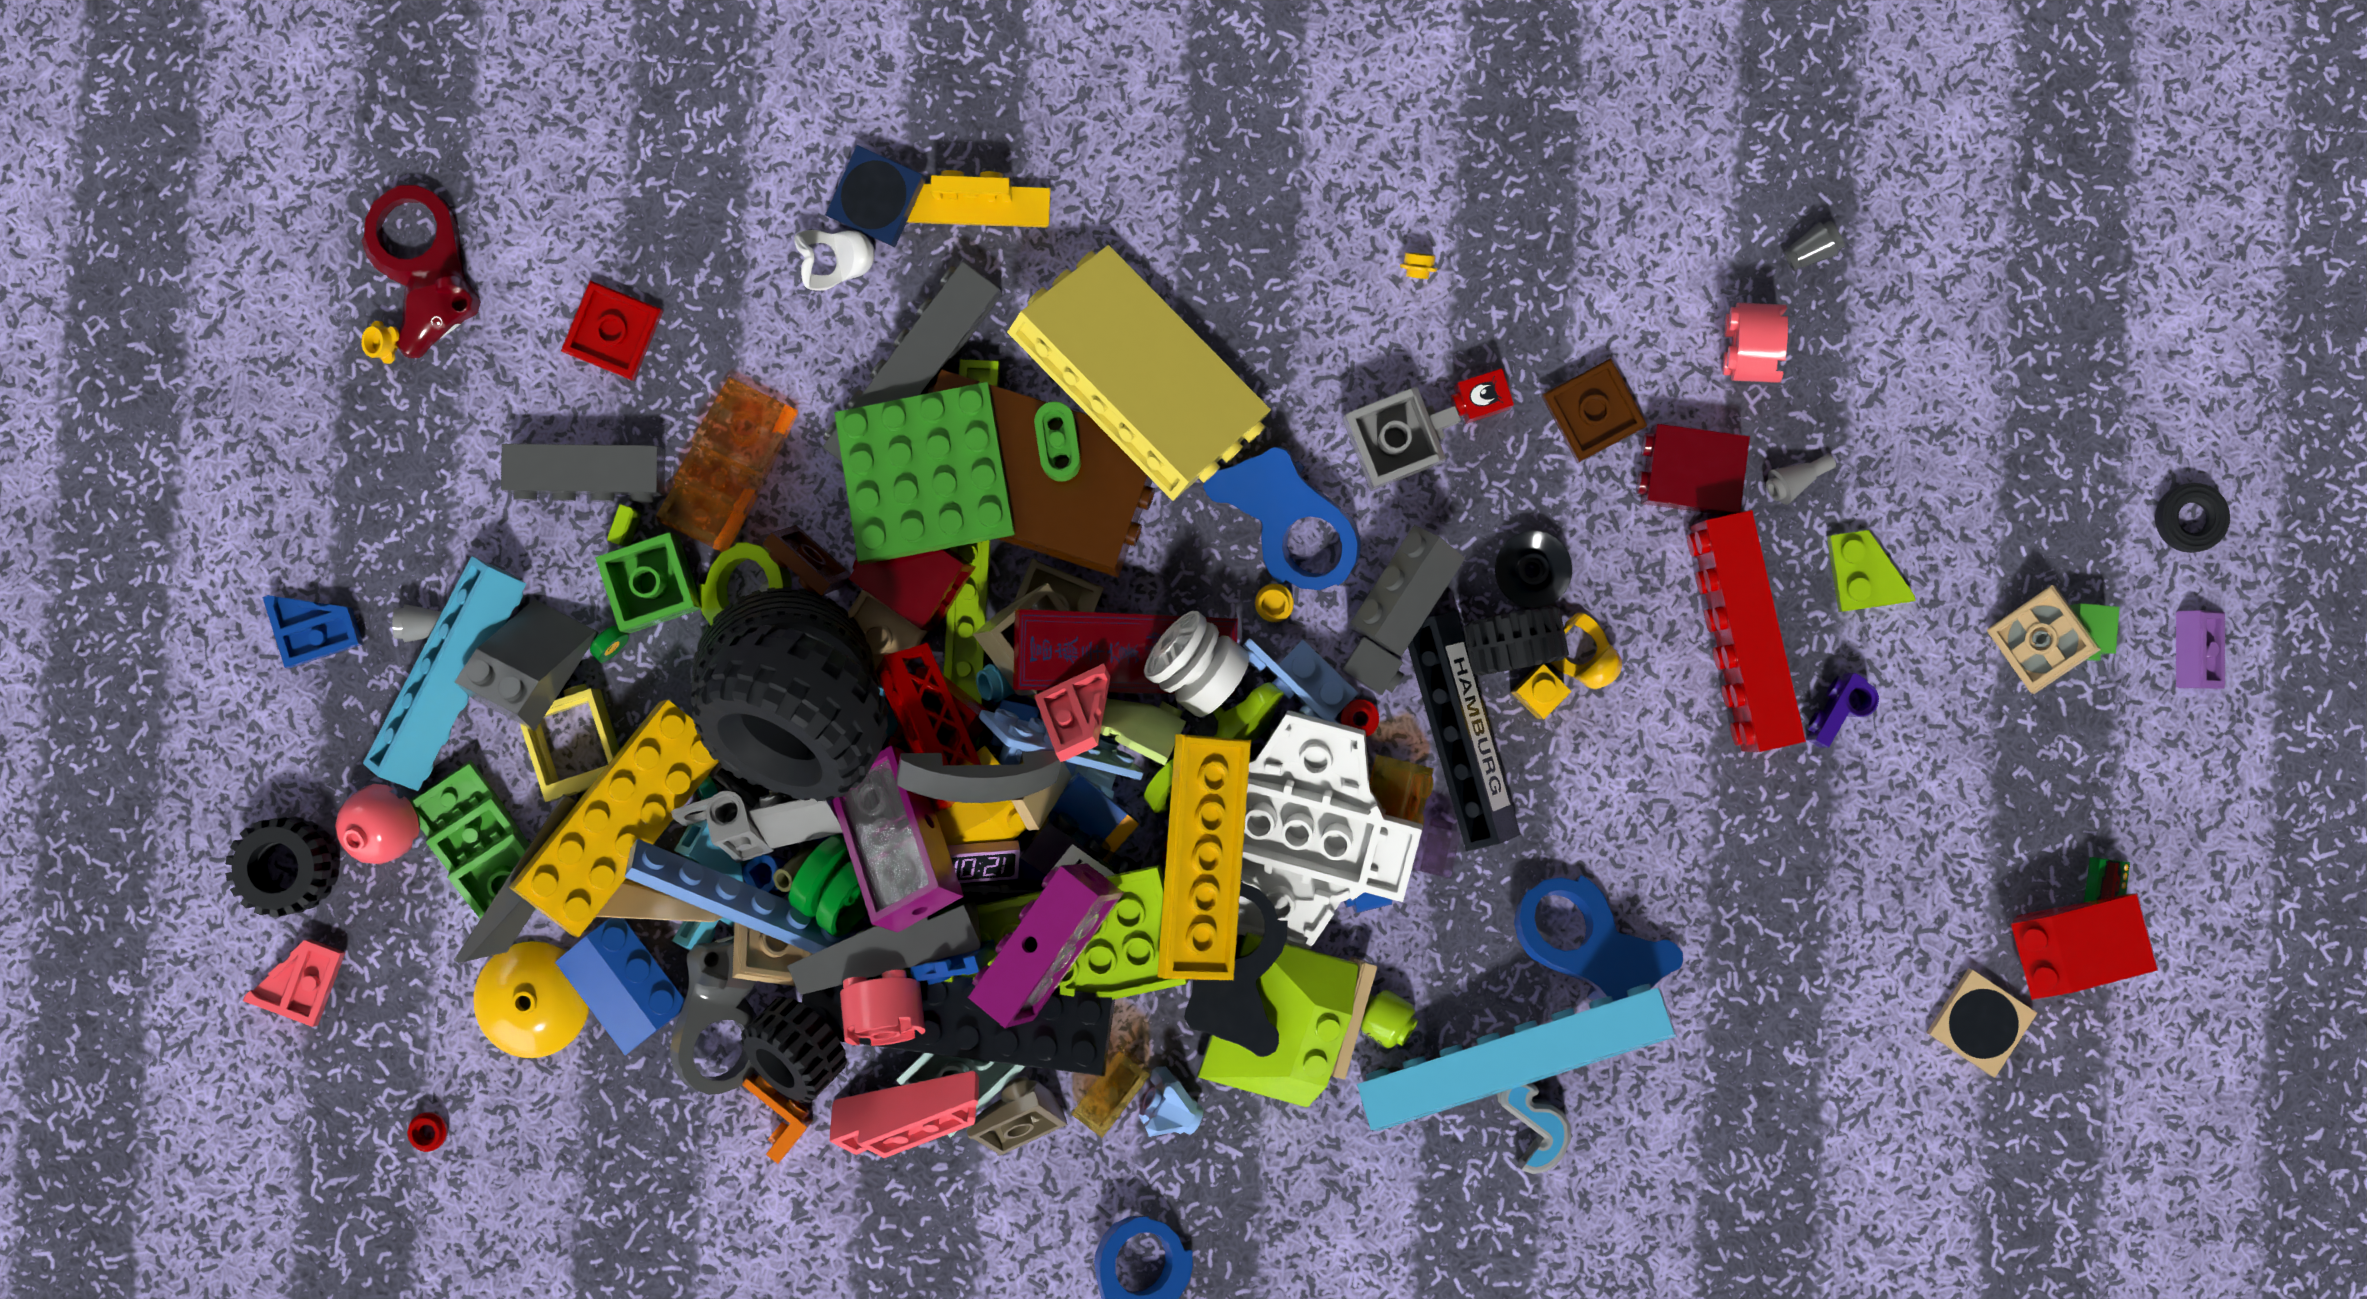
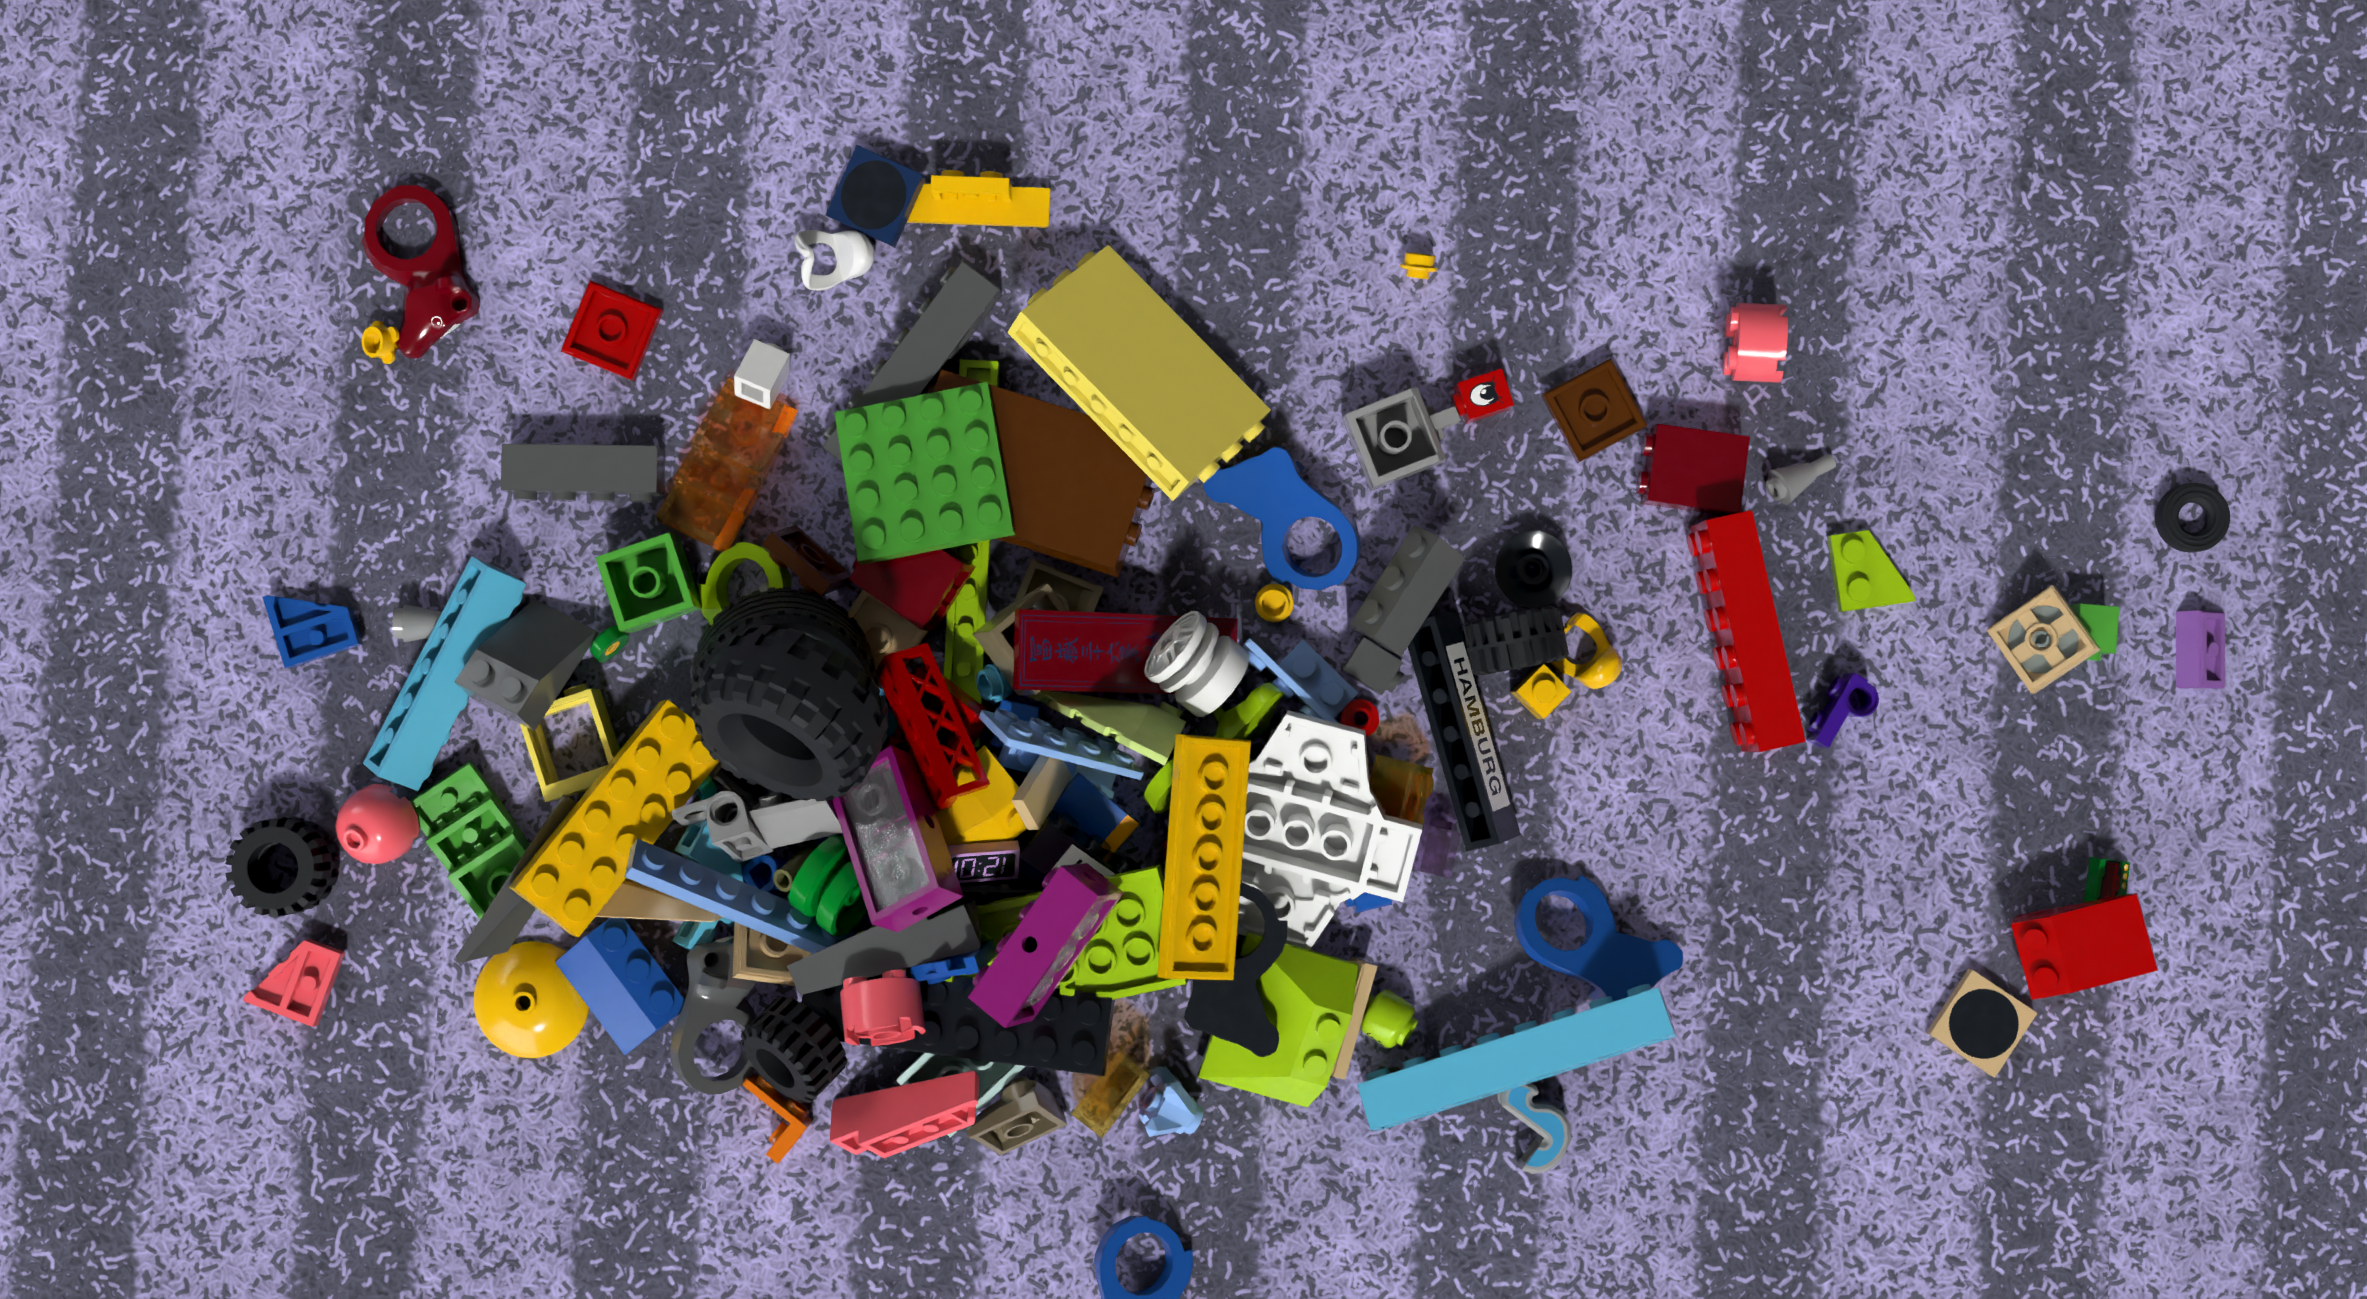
(416, 1135): red plate -> none
(624, 526): lime tile -> none
(762, 373): none -> white brick
(977, 783): dark grey slope -> none
(1057, 443): bright green plate -> none
(1075, 712): coral wing -> none
(1816, 245): dark grey cone -> none

